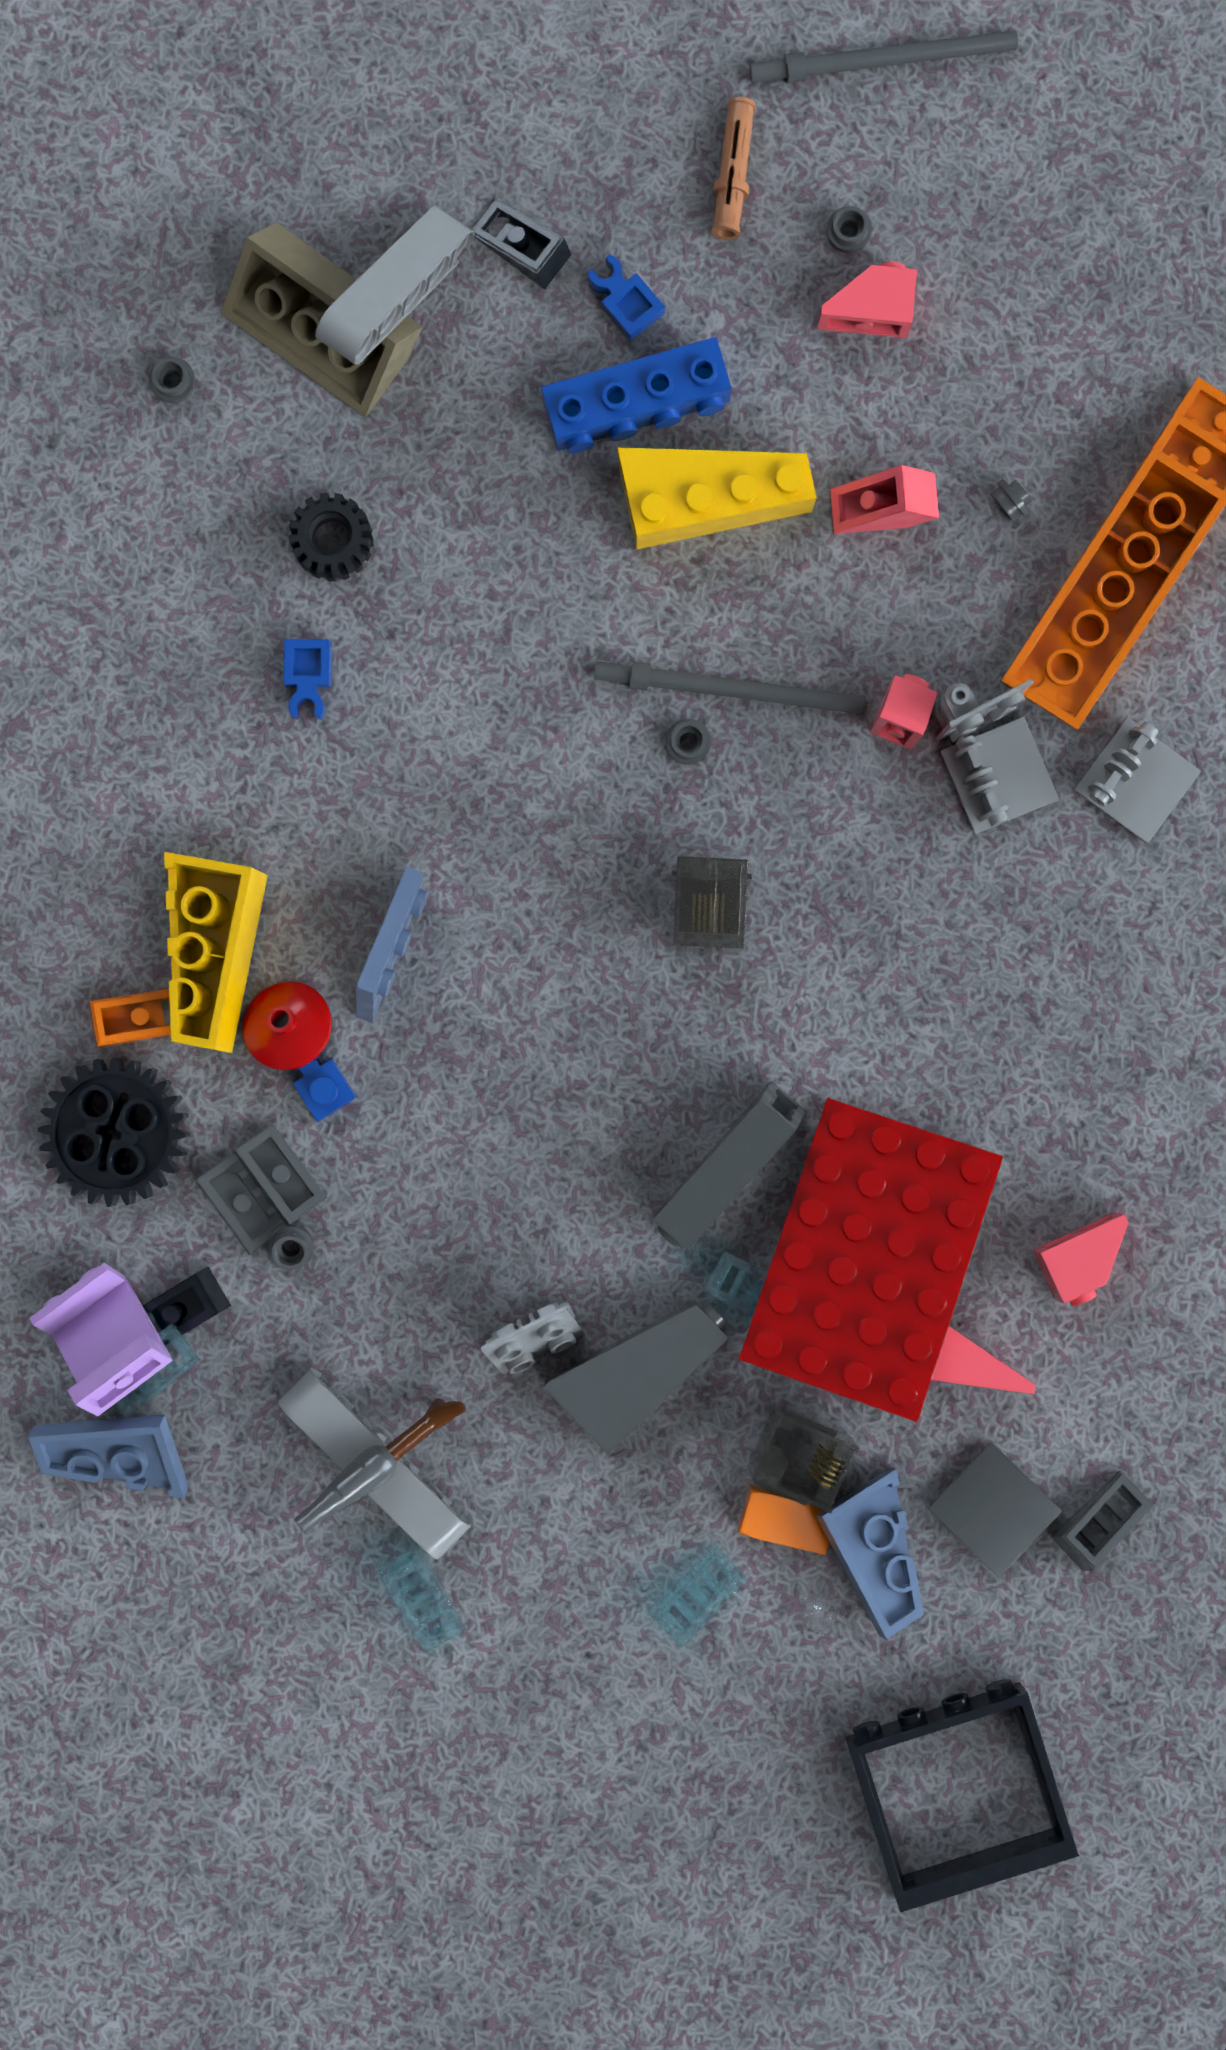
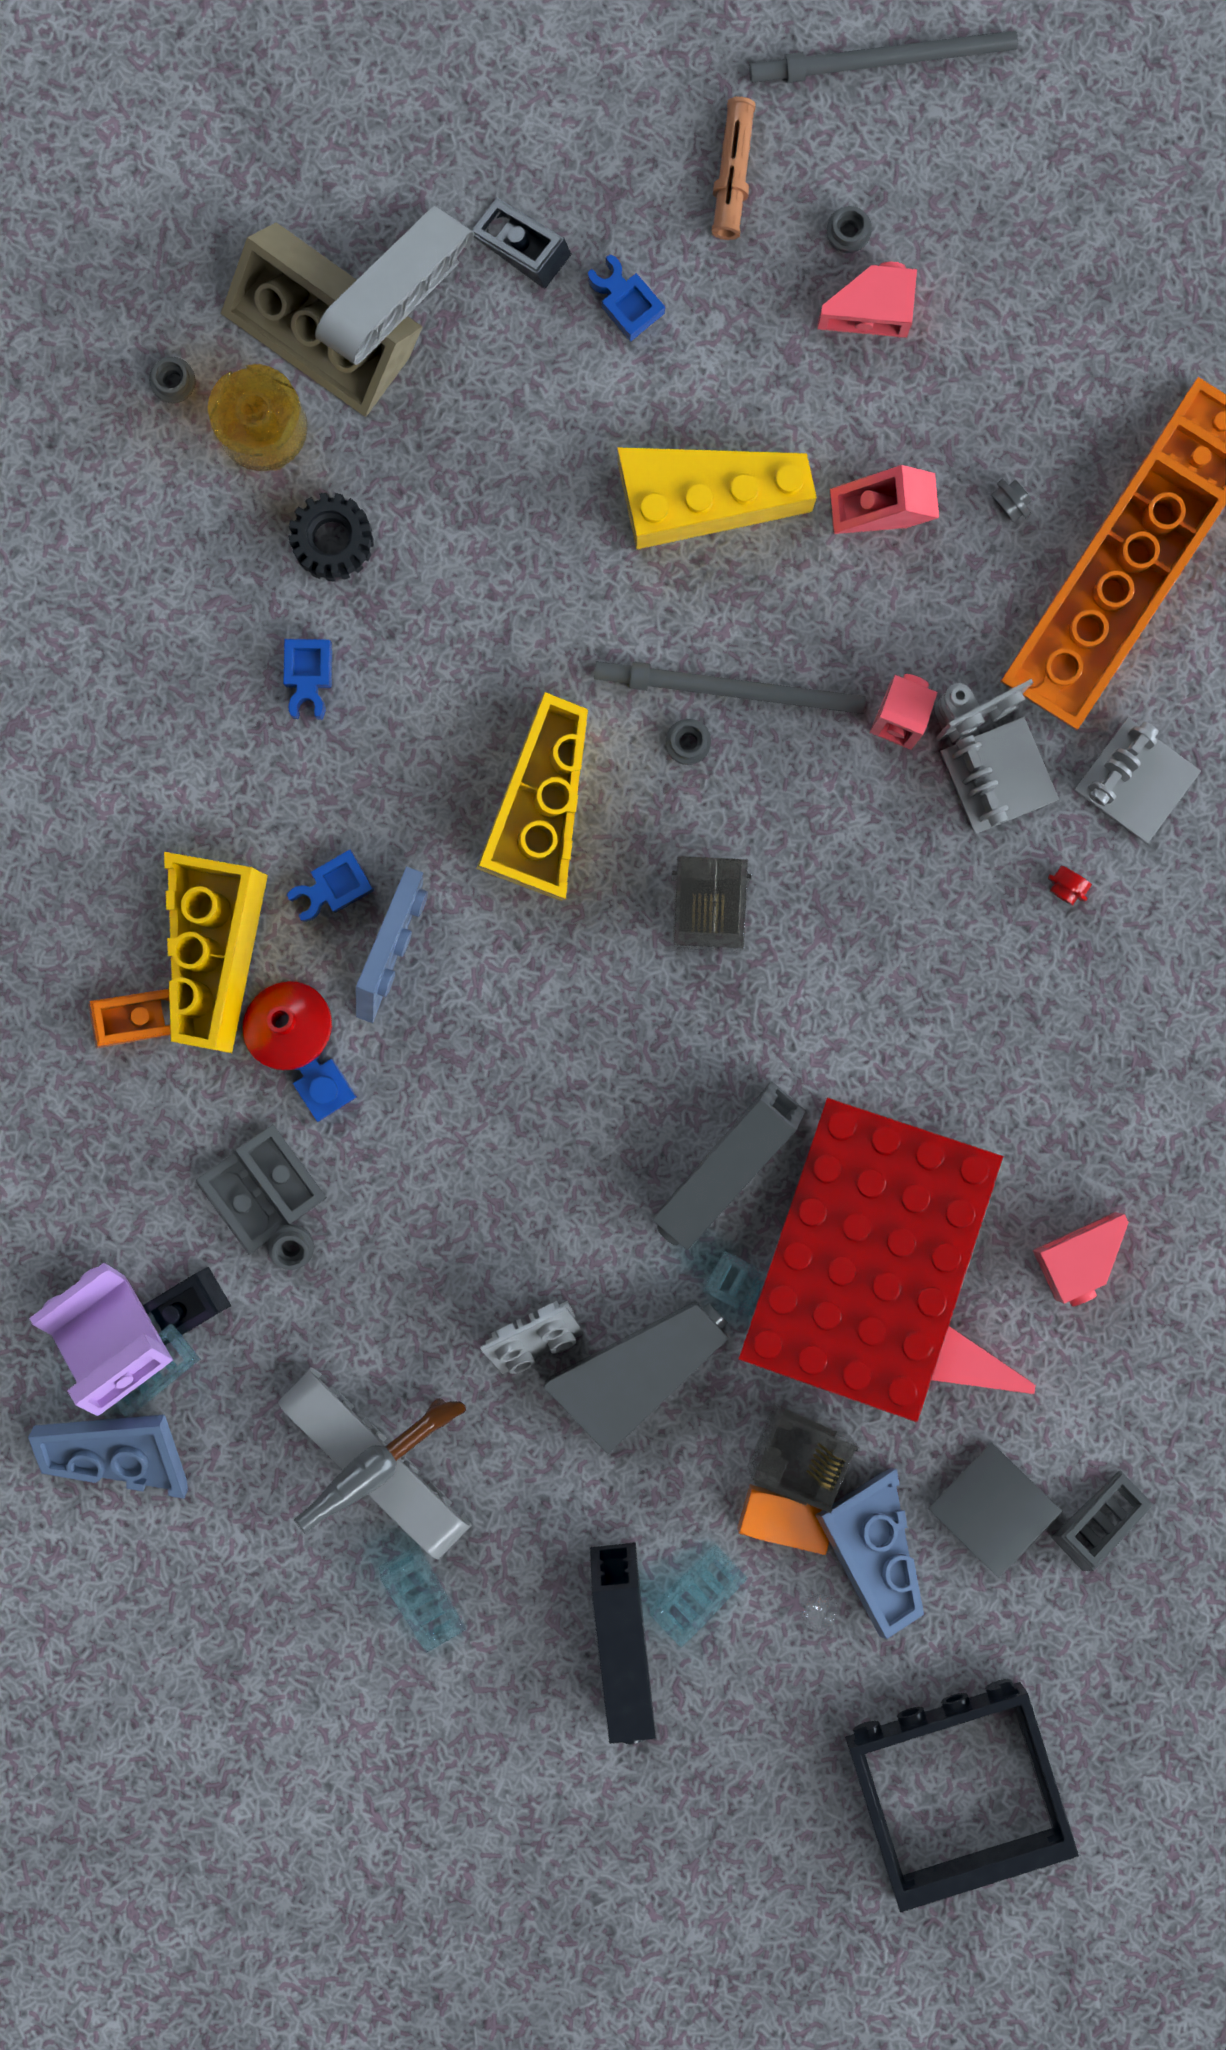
(75, 1117): black gear -> none
(249, 395): none -> clear yellow brick
(338, 883): none -> blue plate
(540, 803): none -> yellow wedge
(622, 1643): none -> black slope
(637, 395): blue brick -> none
(1069, 885): none -> red plate

